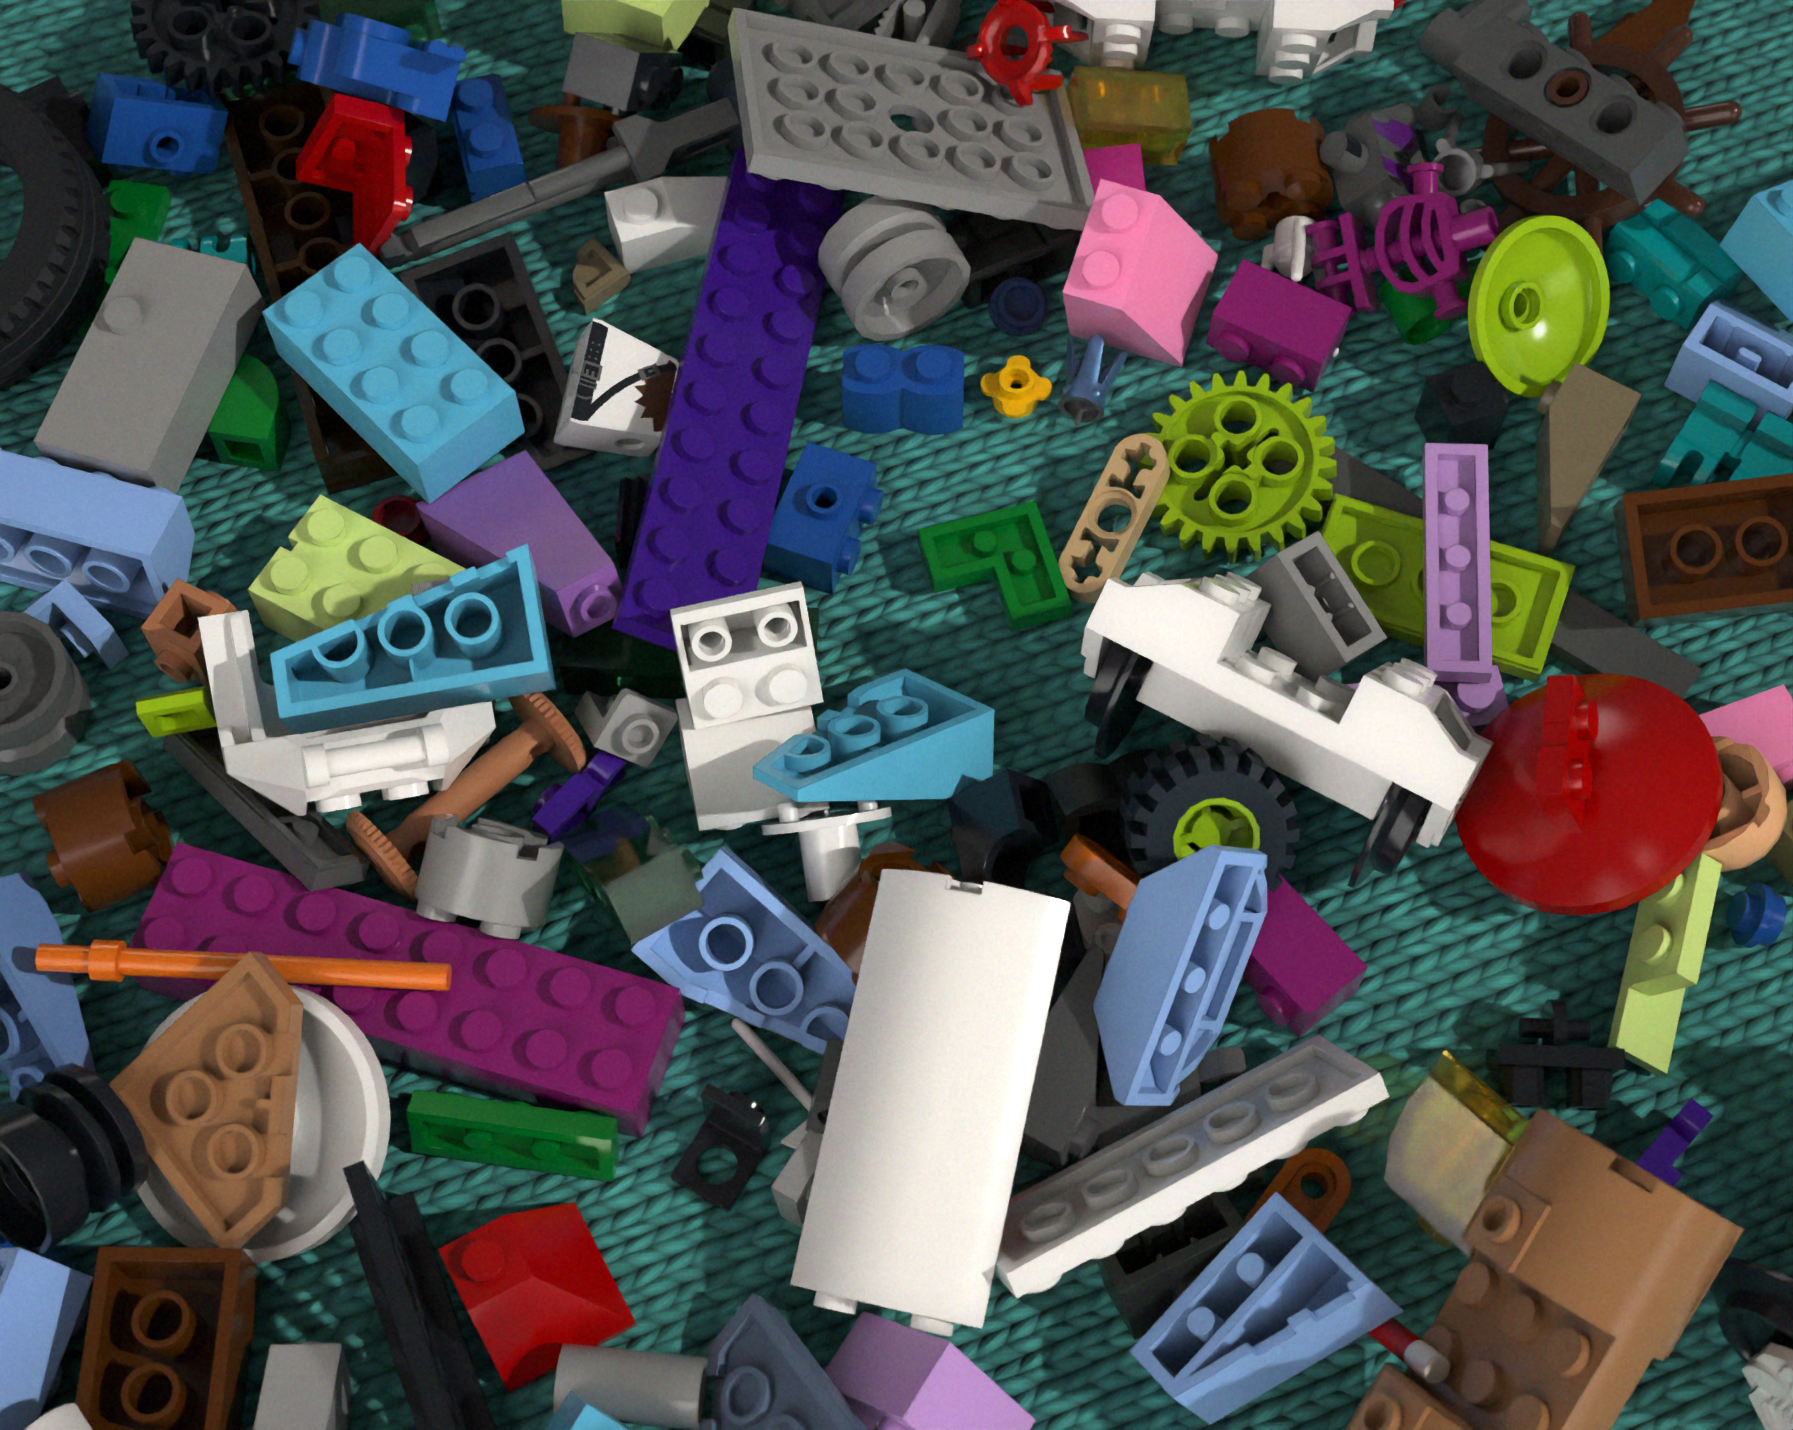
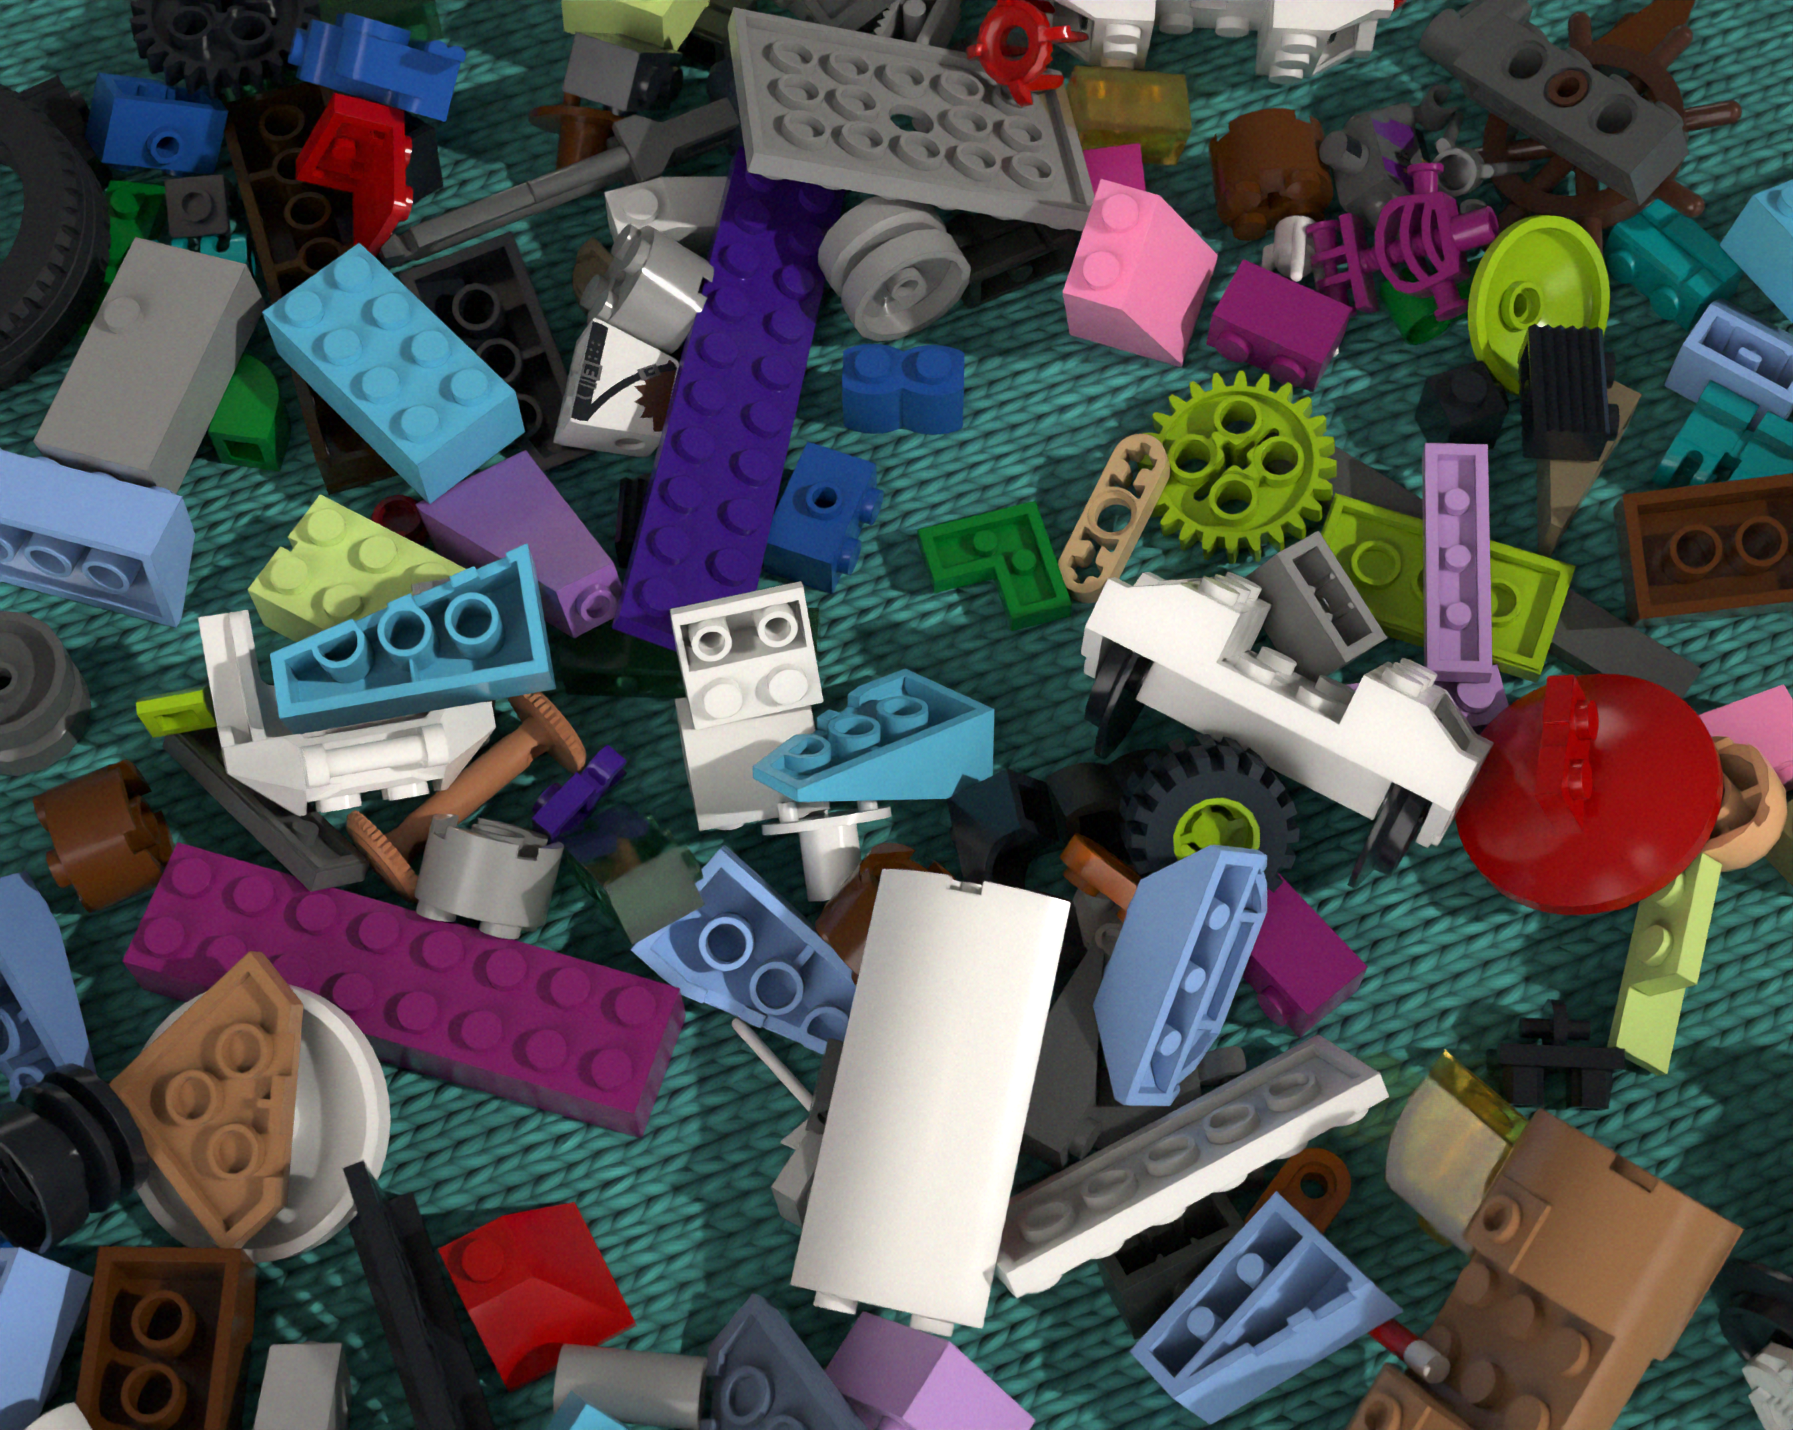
(78, 622): light blue bracket -> none
(113, 960): orange bar -> none
(175, 630): nougat brick -> none
(200, 206): none -> black bracket
(486, 136): blue brick -> none
(513, 1134): green plate -> none
(626, 724): light grey bracket -> none
(649, 288): none -> light grey brick
(730, 1124): black bracket -> none
(1011, 401): yellow plate -> none
(1018, 306): dark blue plate -> none
(1085, 394): flat silver piece -> none
(1565, 393): none -> black brick
(1673, 1141): dark purple plate -> none
(1756, 916): blue plate -> none

